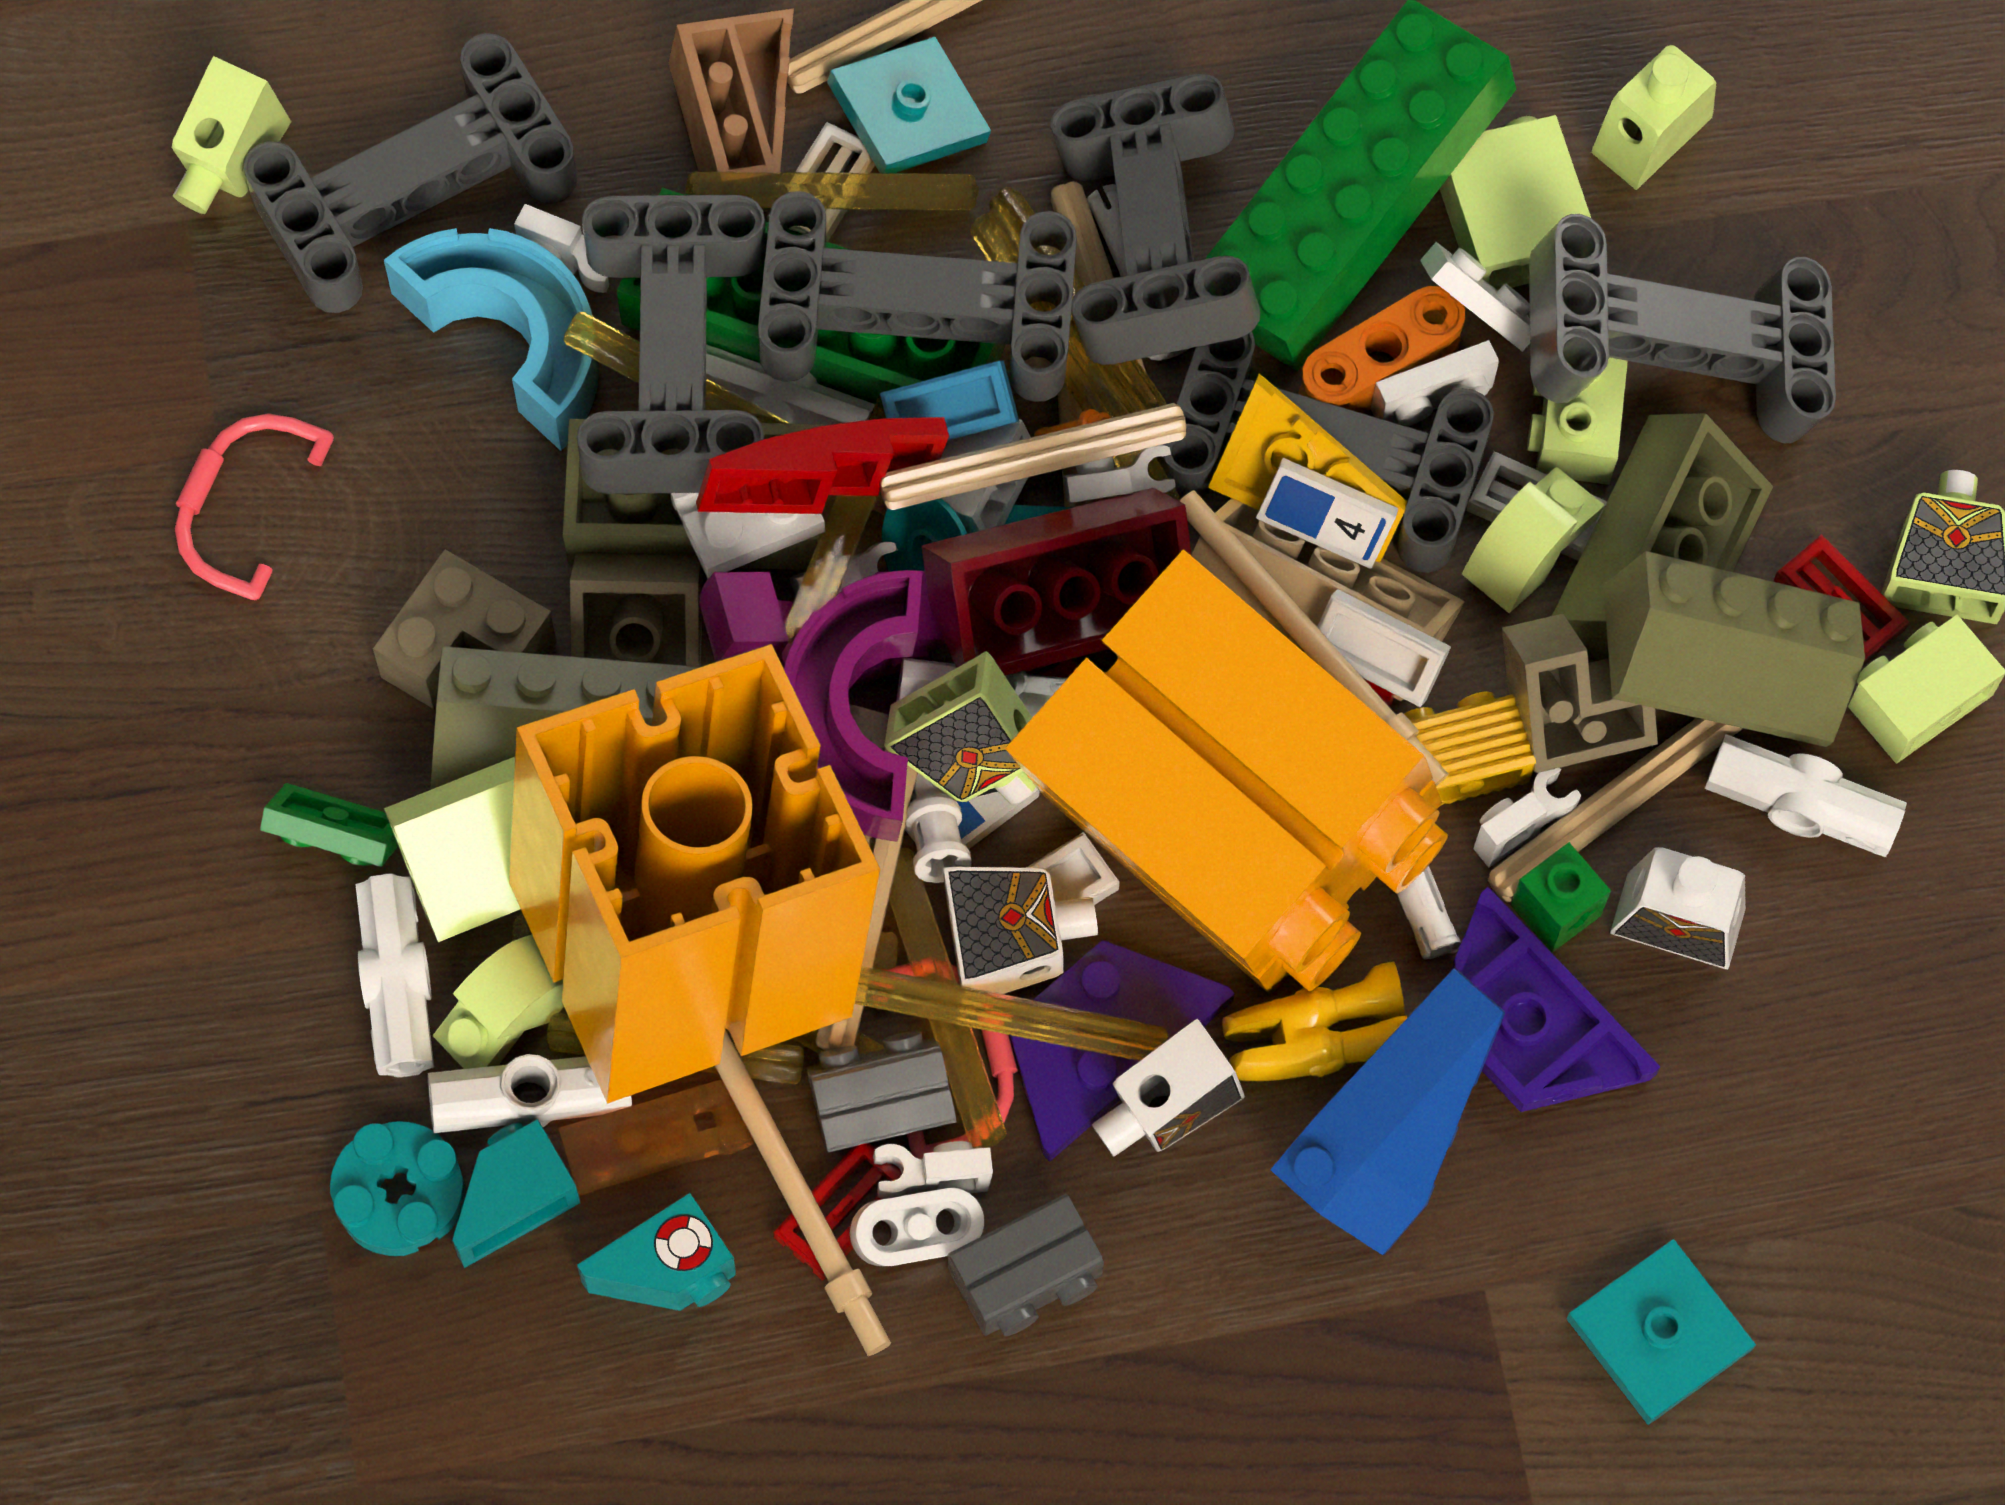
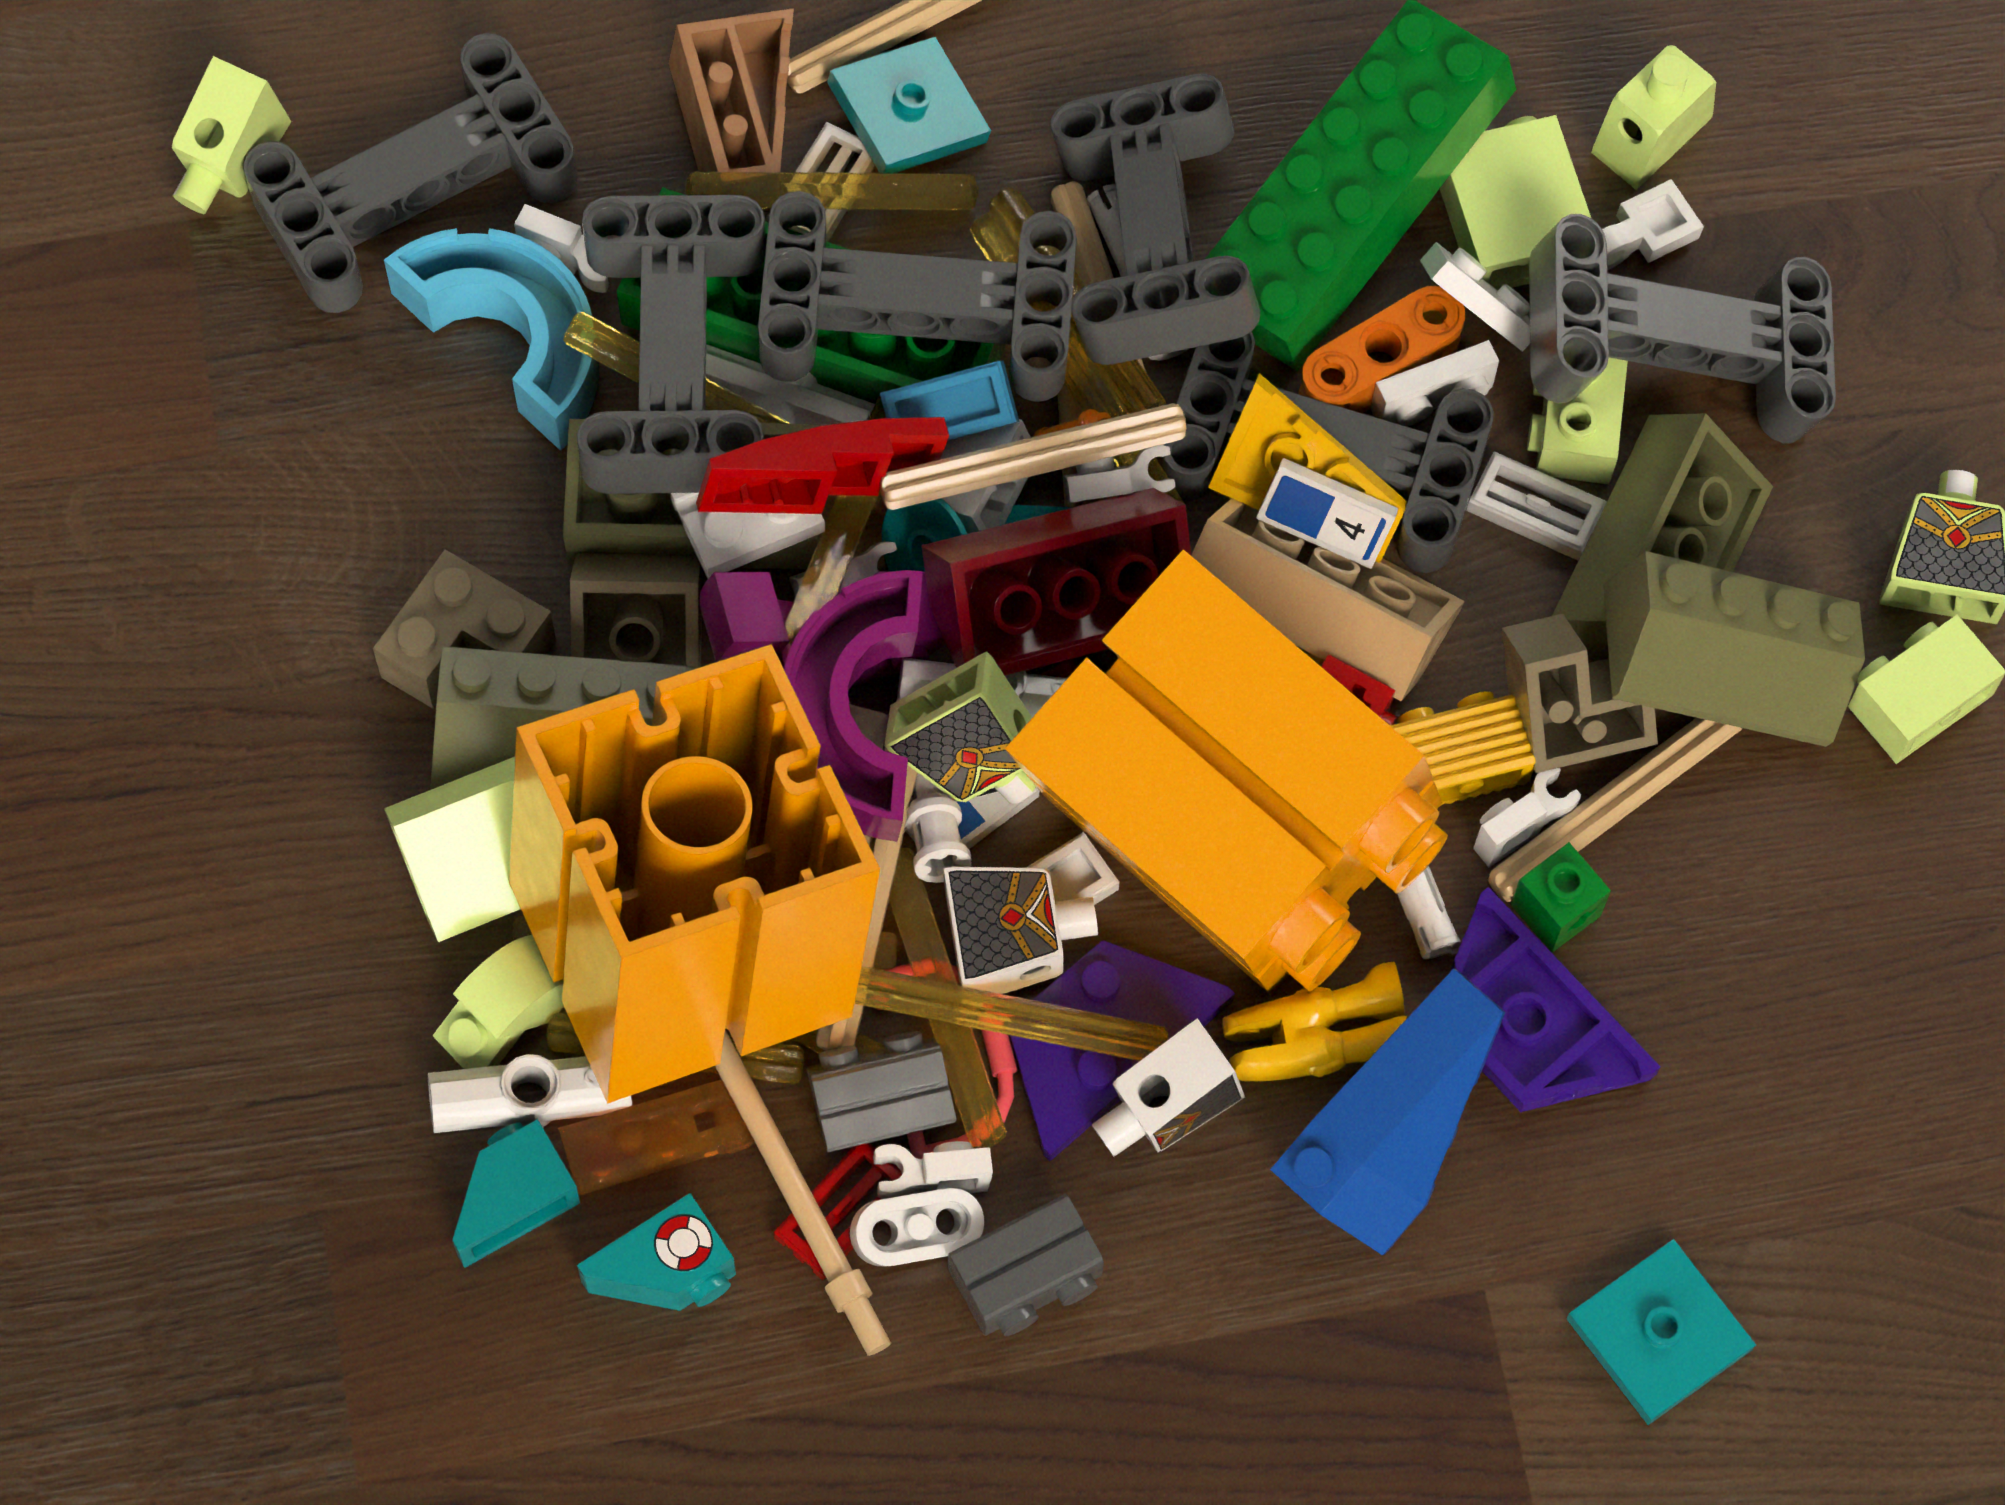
(202, 478): coral piece -> none
(329, 823): green plate -> none
(394, 975): white piece -> none
(415, 1220): teal plate -> none
(1296, 621): tan bar -> none
(1383, 647): white tile -> none
(1529, 537): yellowish green brick -> none
(1653, 223): none -> white plate
(1682, 906): white torso -> none
(1806, 795): white piece -> none
(1854, 581): red tile -> none

